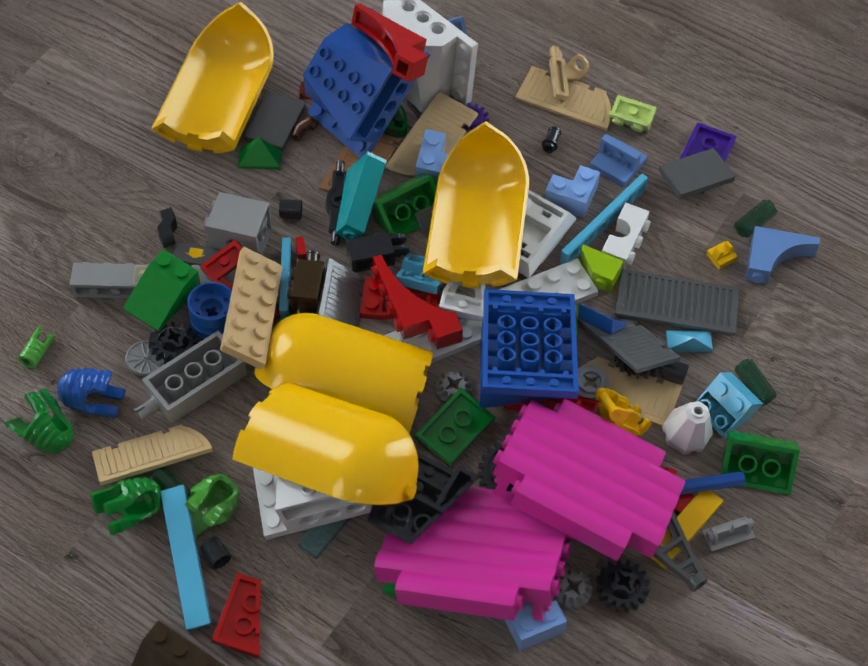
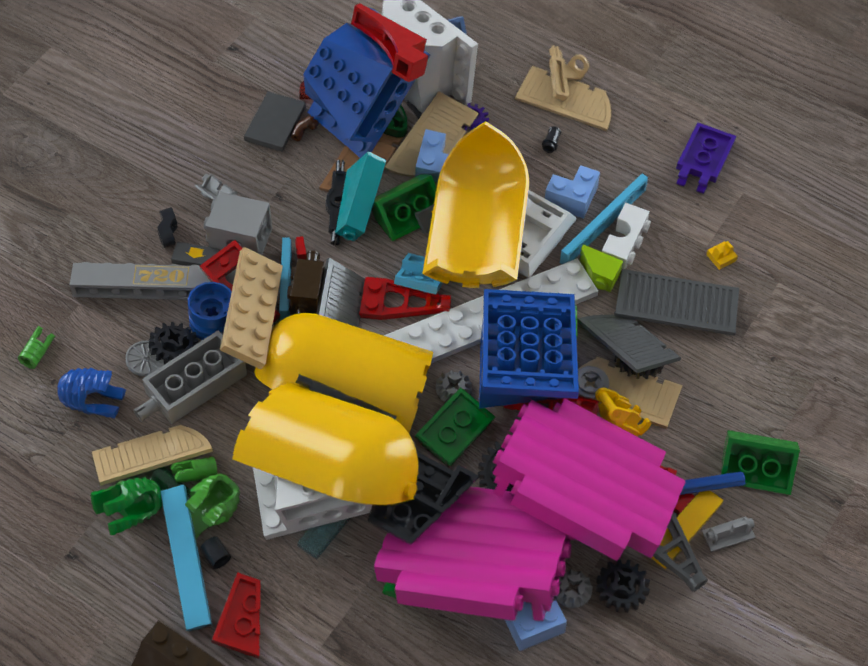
(45, 433): green hair -> none
(162, 290): green slope -> none
(194, 469): none -> bright green hinge
(211, 186): none -> light grey hinge
(218, 83): yellow panel -> none
(260, 155): green slope -> none
(290, 209): black beam -> none
(329, 391): none -> black piece
(363, 249): black hinge -> none
(413, 314): red arch -> none
(462, 305): white plate -> none
(600, 319): blue slope -> none
(617, 160): medium blue bracket -> none
(632, 113): yellowish green bracket -> none
(675, 372): black beam -> none
(688, 428): white cone -> none
(689, 341): medium azure slope -> none
(696, 173): dark grey tile -> none
(729, 403): medium azure slope -> none
(755, 217): clear green axle -> none
(755, 381): clear green axle -> none
(773, 247): medium blue arch -> none

